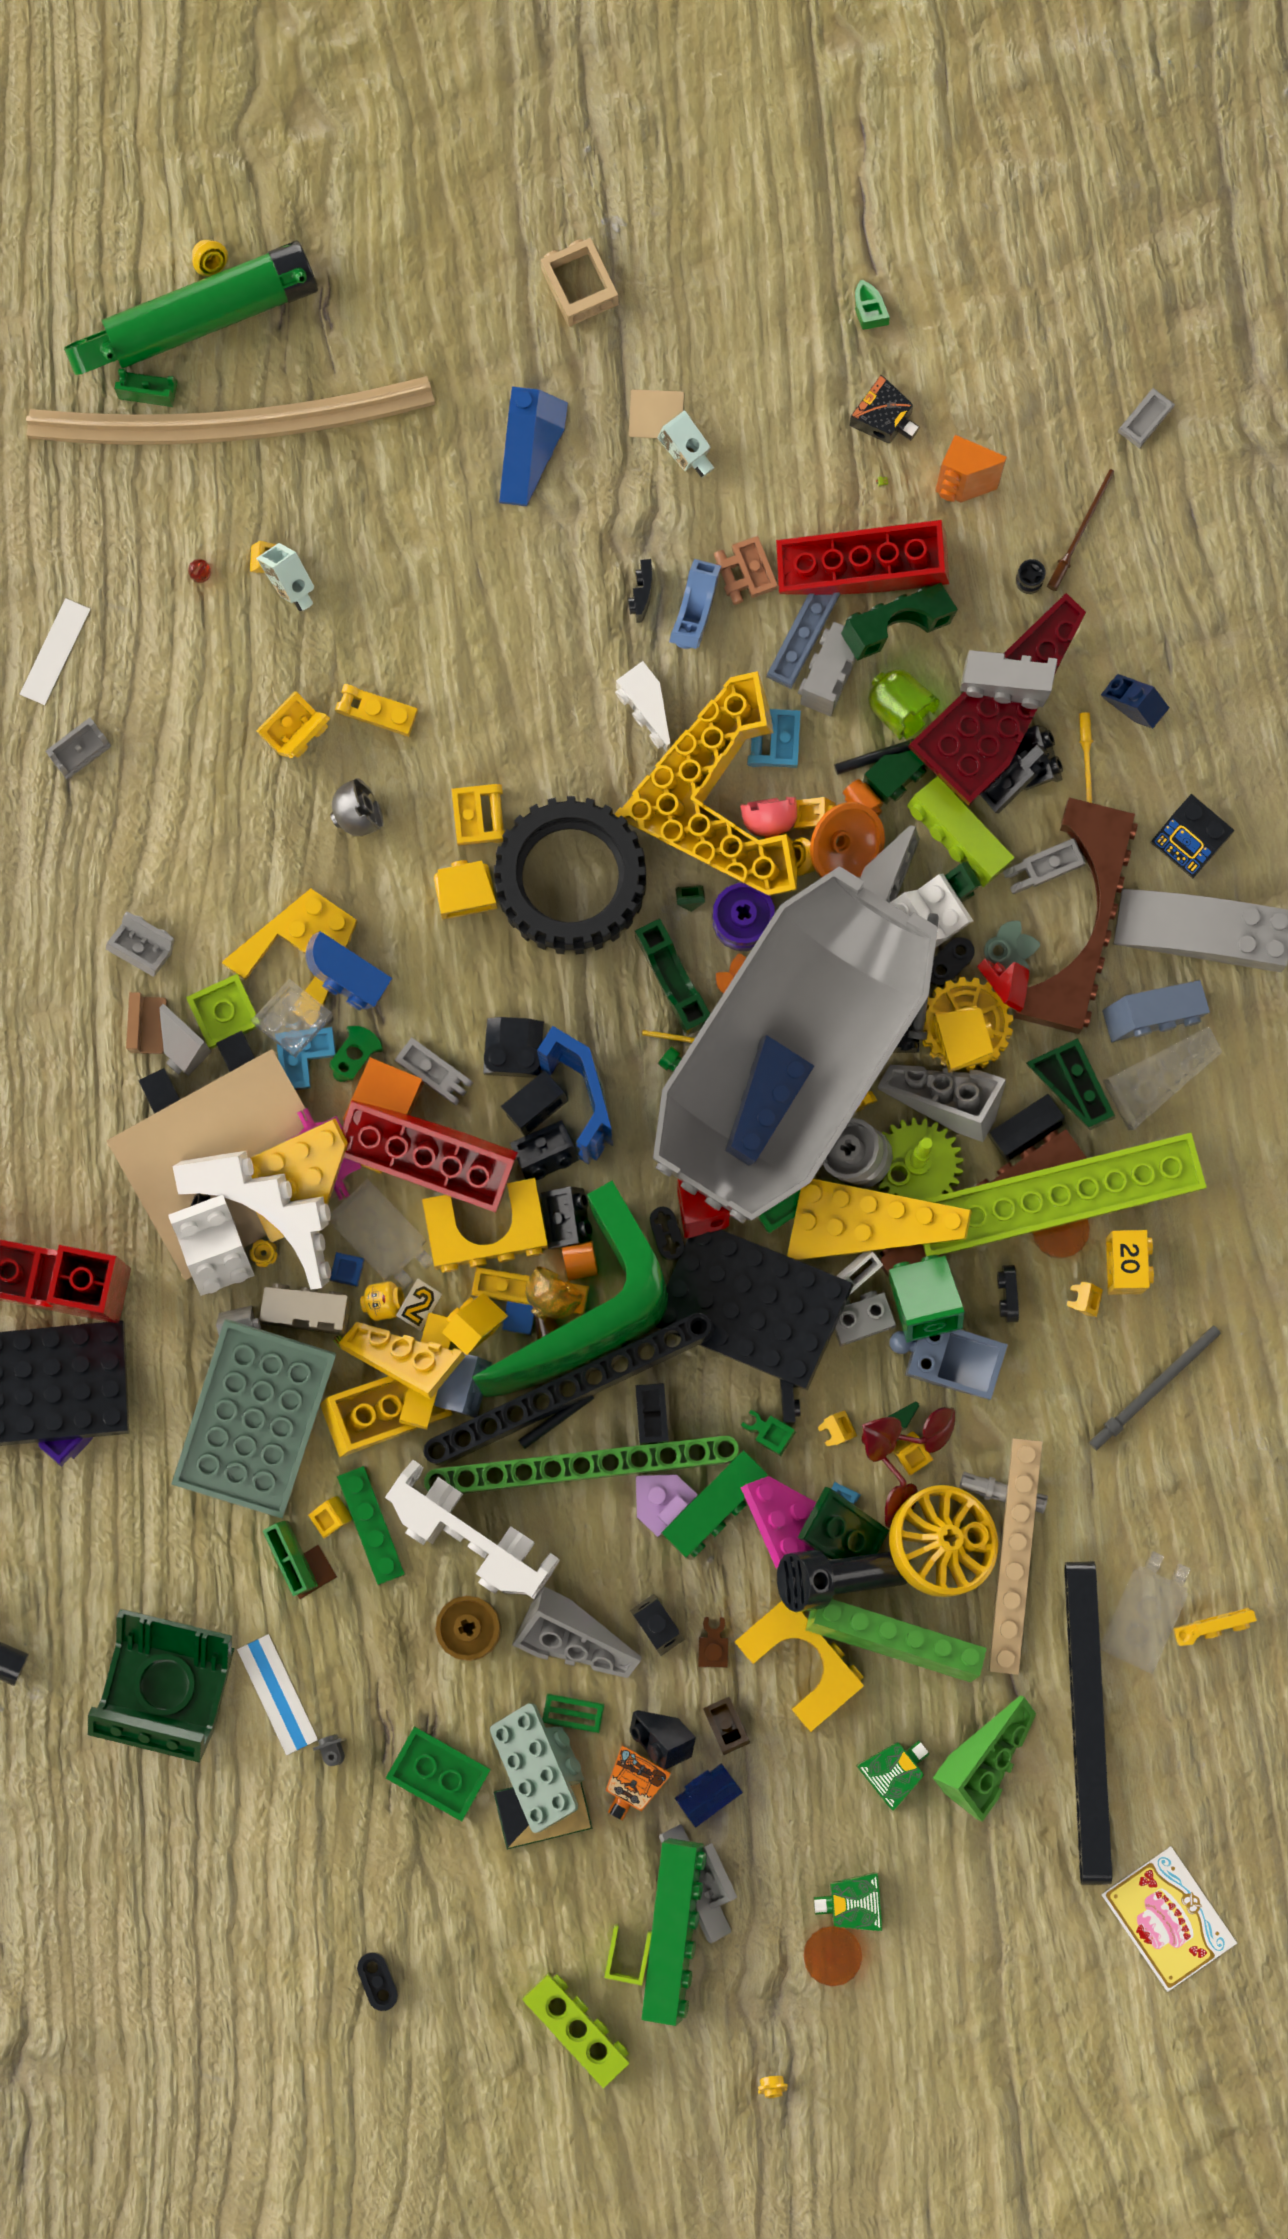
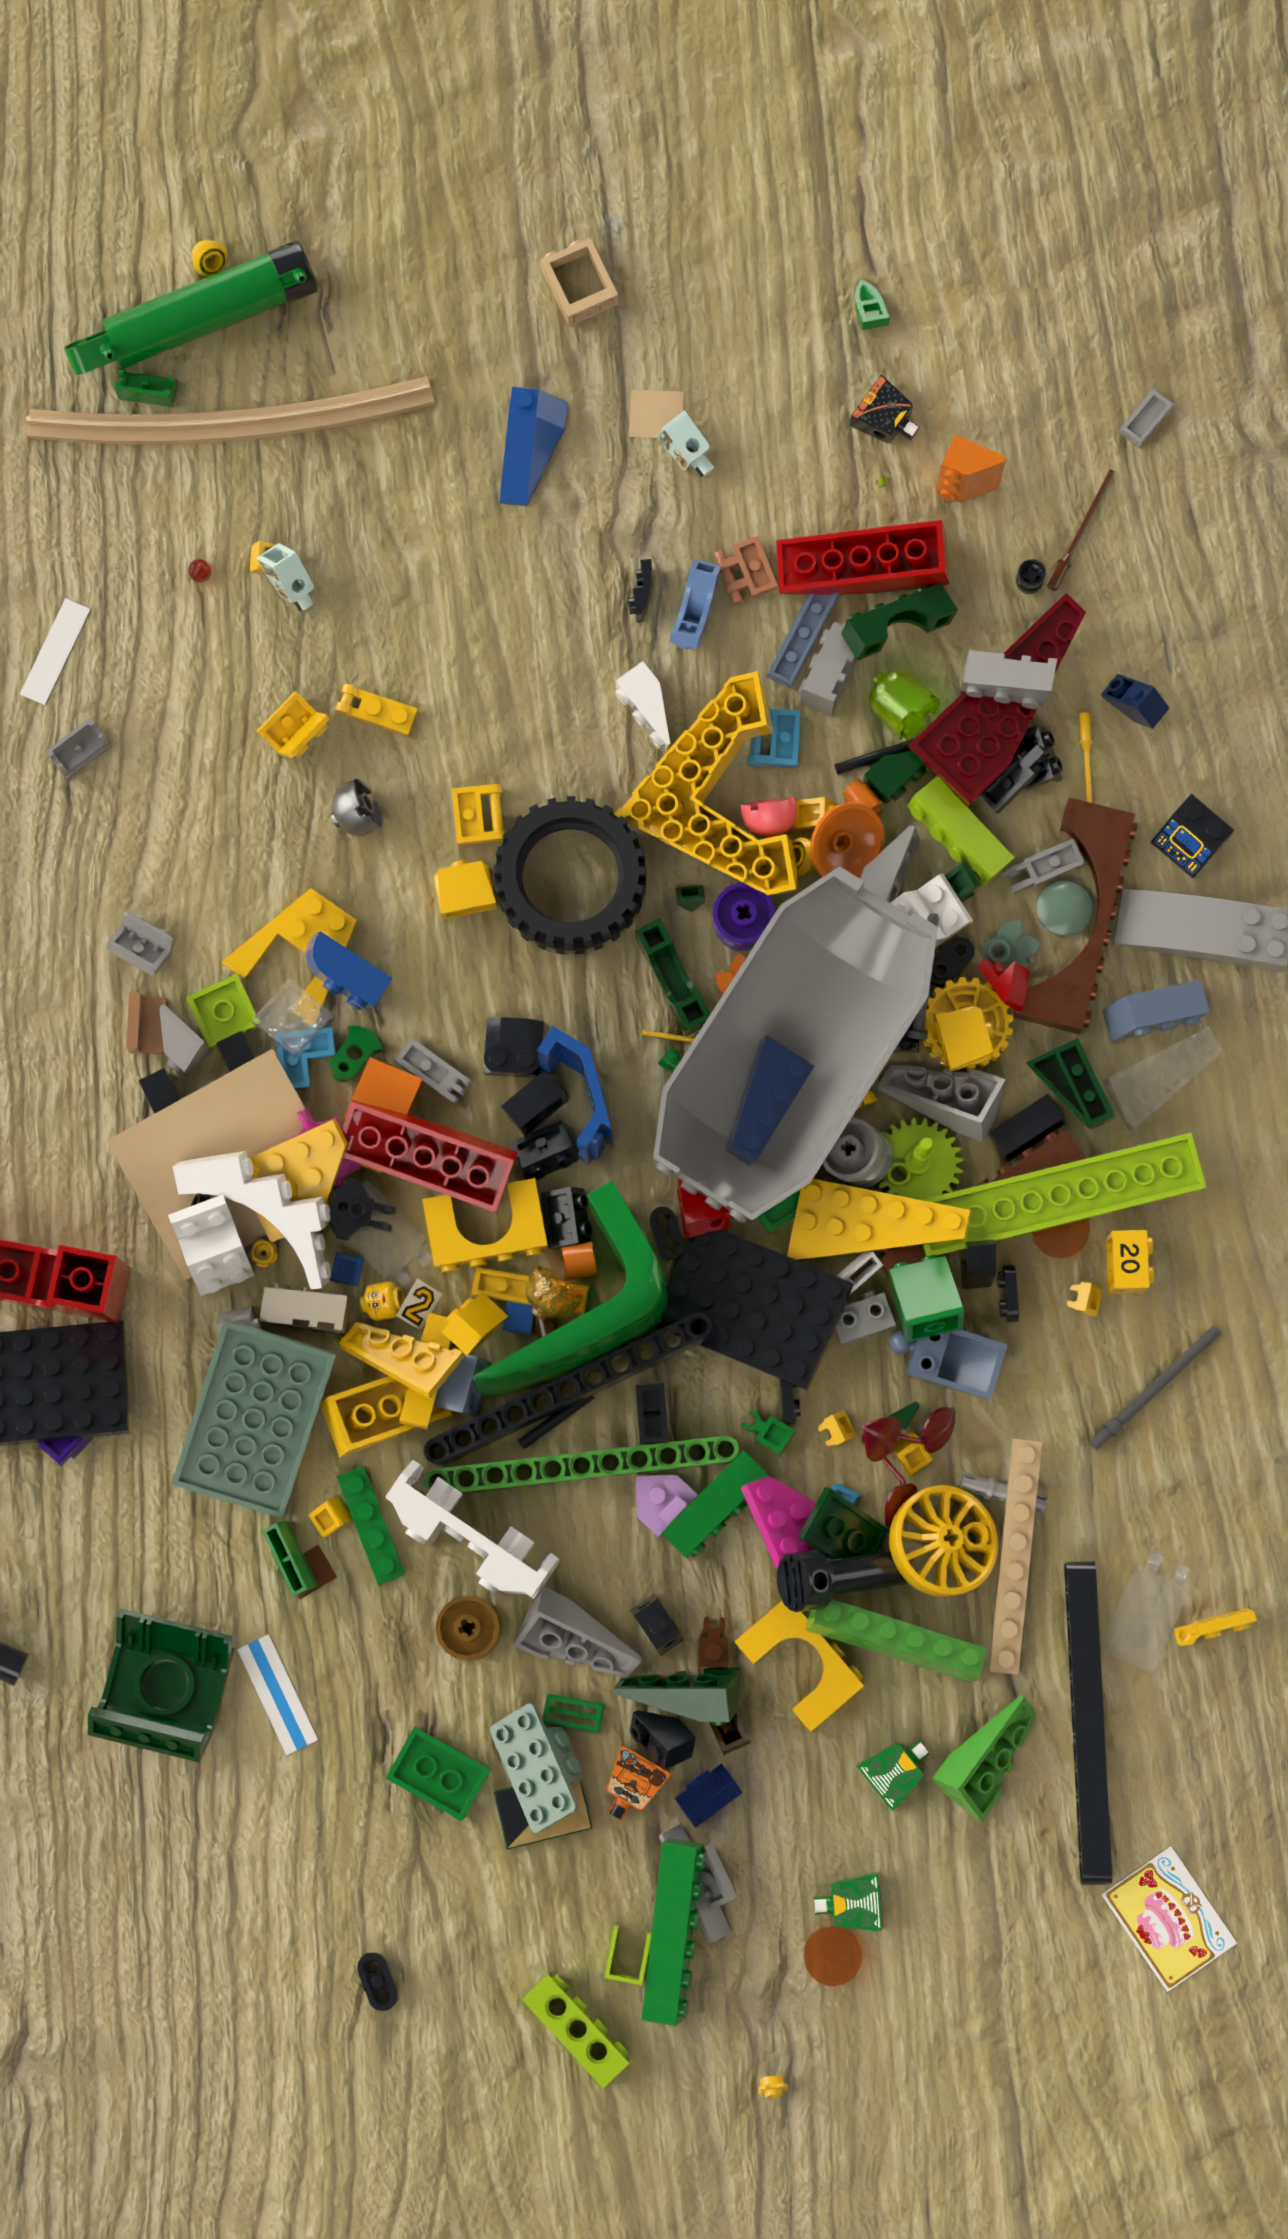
(331, 1750): dark grey hinge -> none
(359, 1212): none -> black hinge
(699, 1697): none -> wedge
(980, 1264): none -> black slope
(1064, 908): none -> sand green dish

